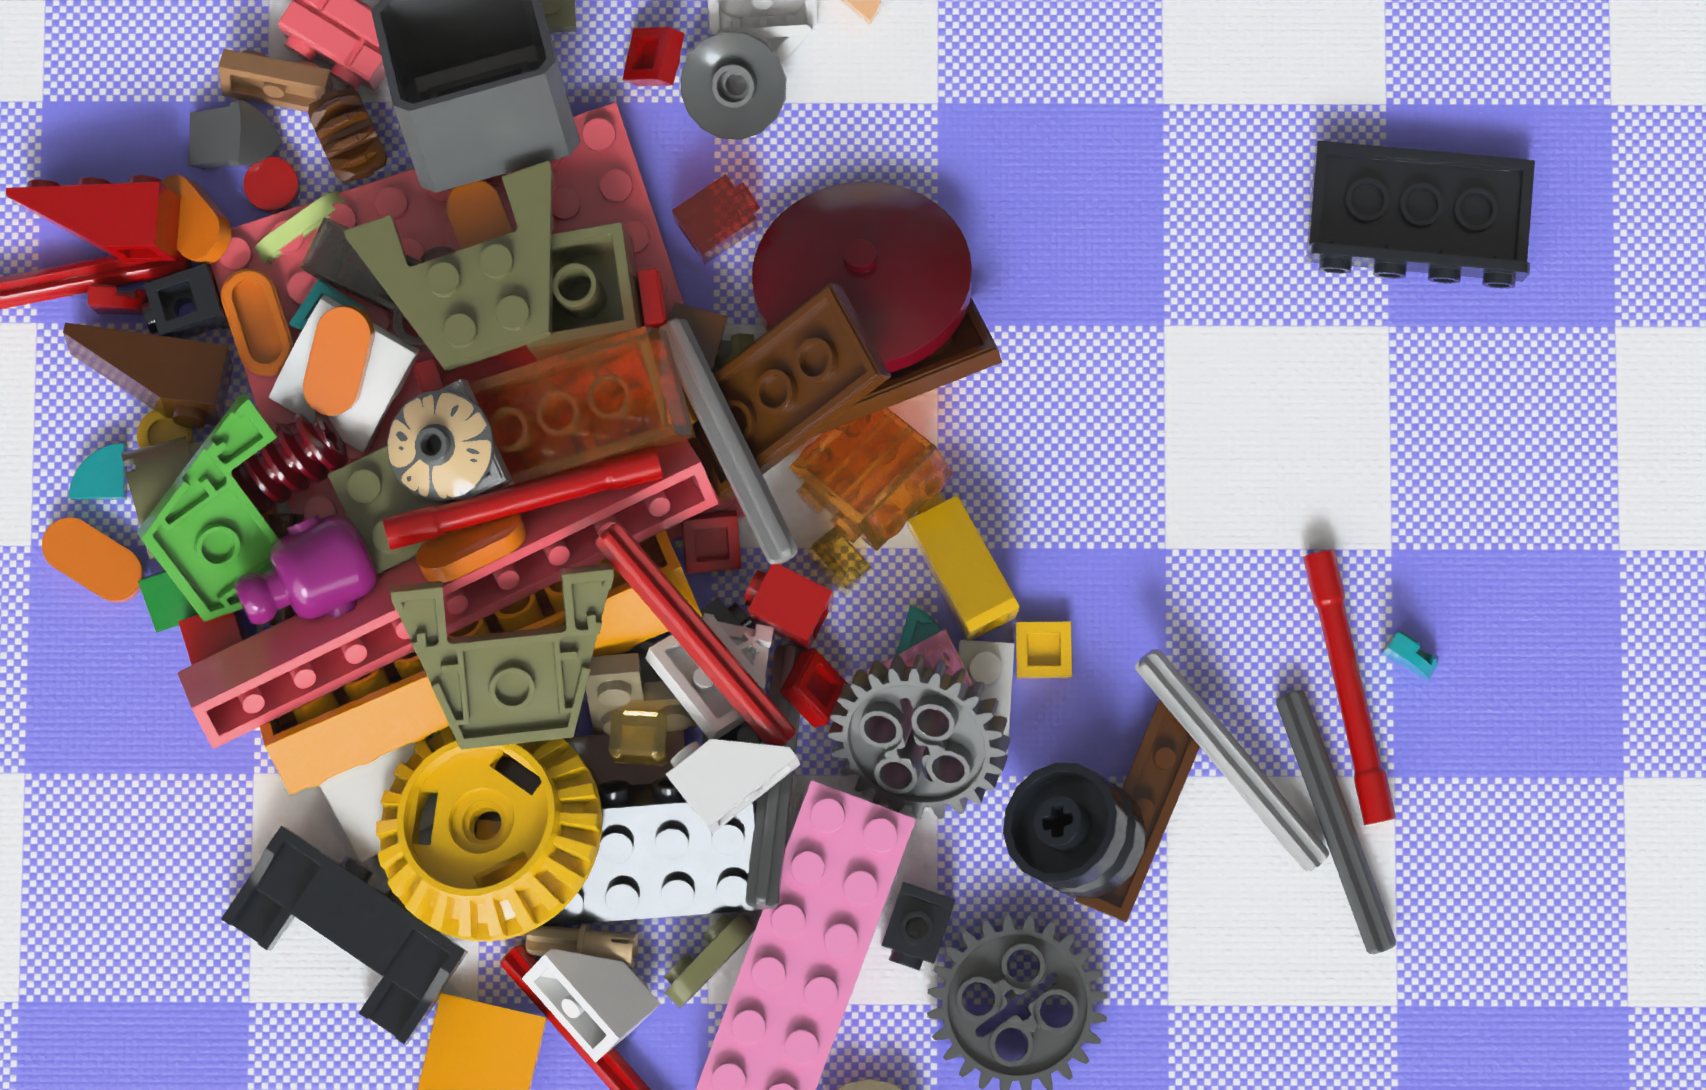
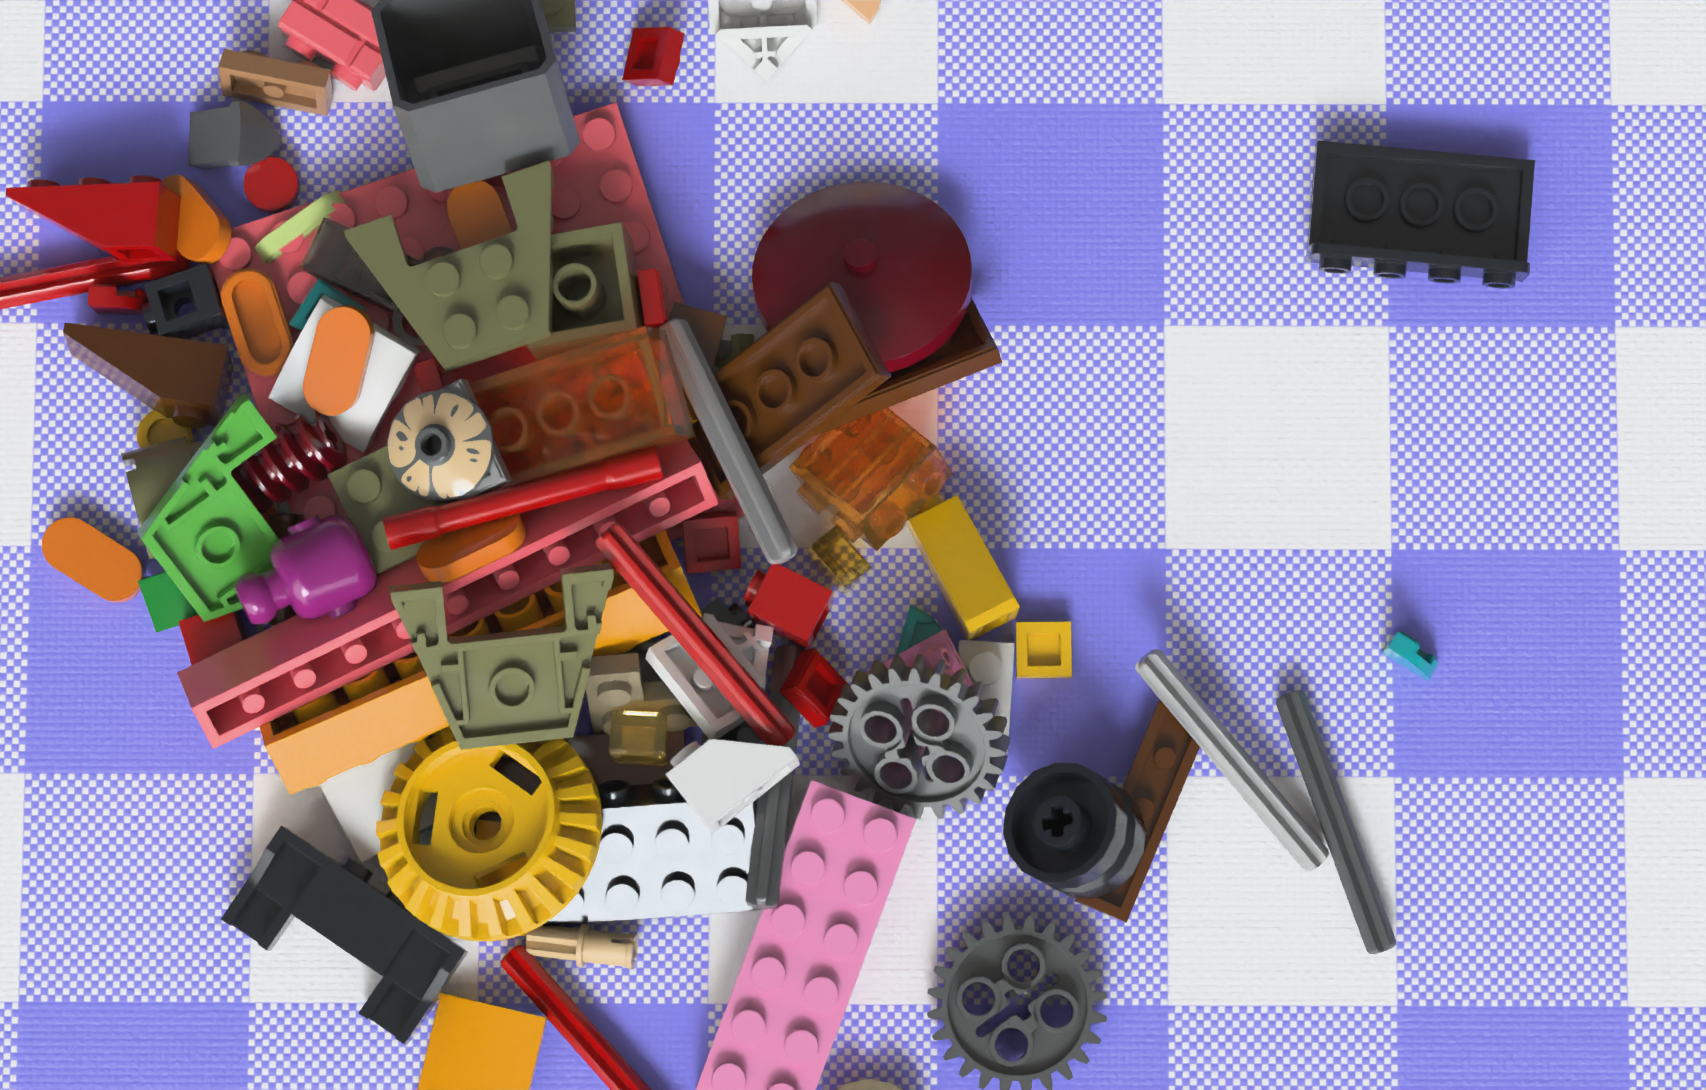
(101, 475): teal tile -> none
(347, 134): reddish brown gear -> none
(591, 997): white slope -> none
(691, 975): olive plate -> none
(708, 90): dark grey dish -> none
(717, 217): clear red brick -> none
(920, 903): black brick -> none
(1329, 599): red piece -> none

